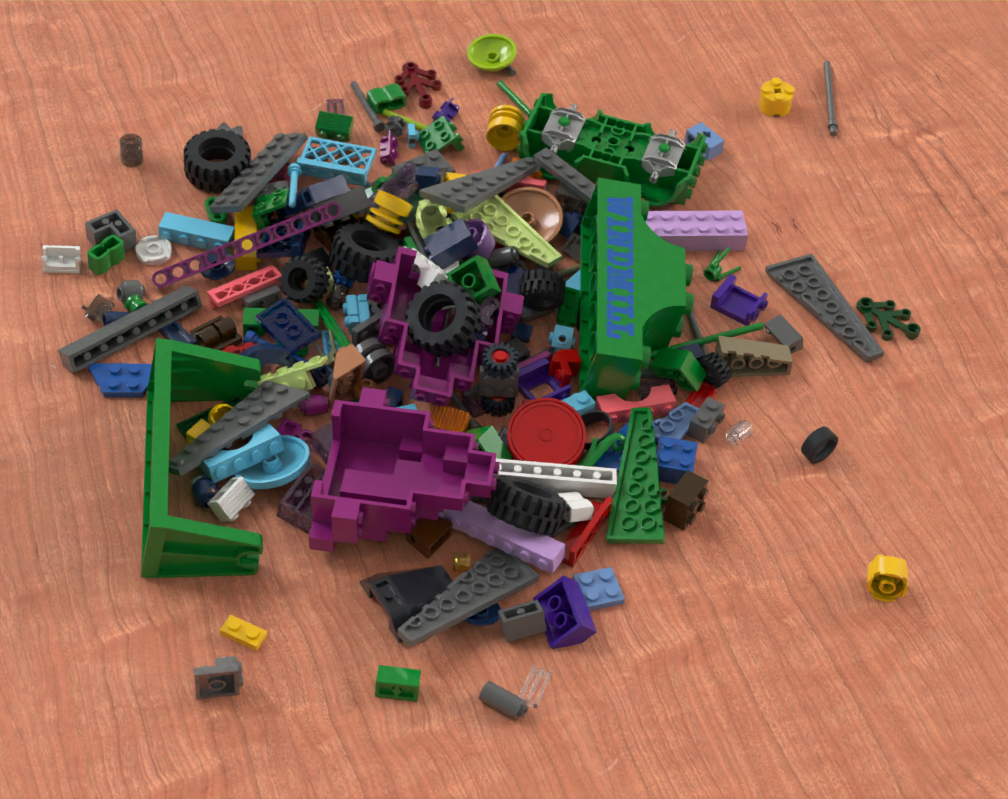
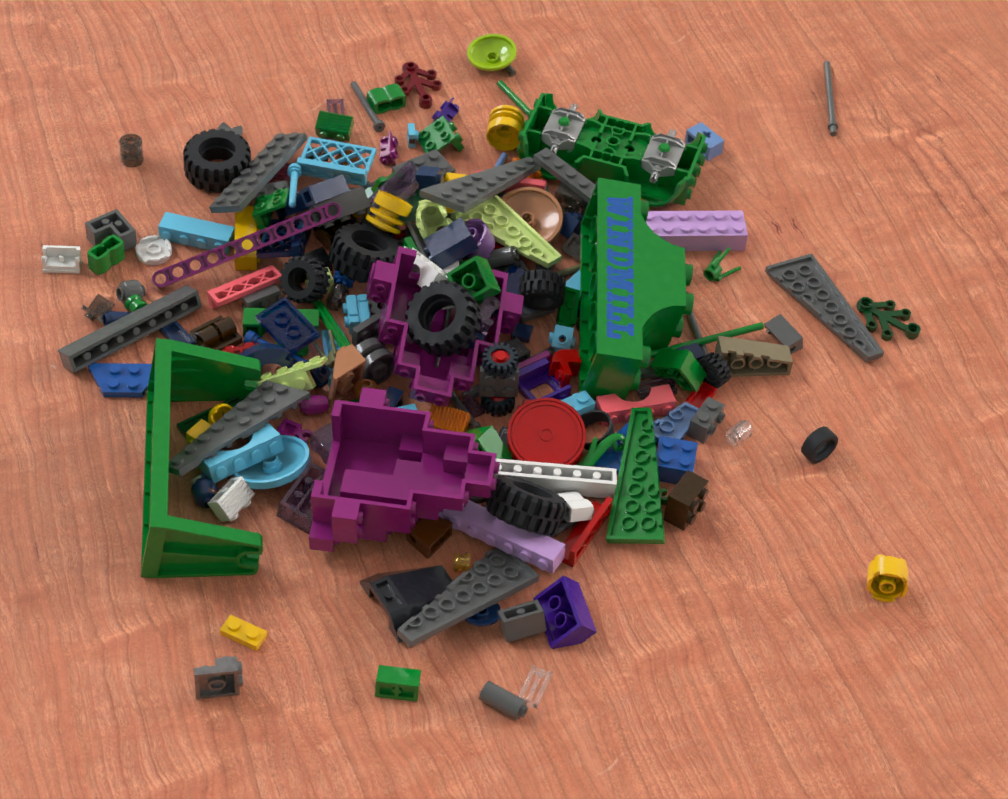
(220, 218): green plate -> none
(220, 271): dark blue dish -> none
(395, 125): dark grey gear -> none
(419, 126): lime bar -> none
(600, 588): medium blue plate -> none
(737, 302): dark purple panel -> none
(776, 97): yellow brick -> none

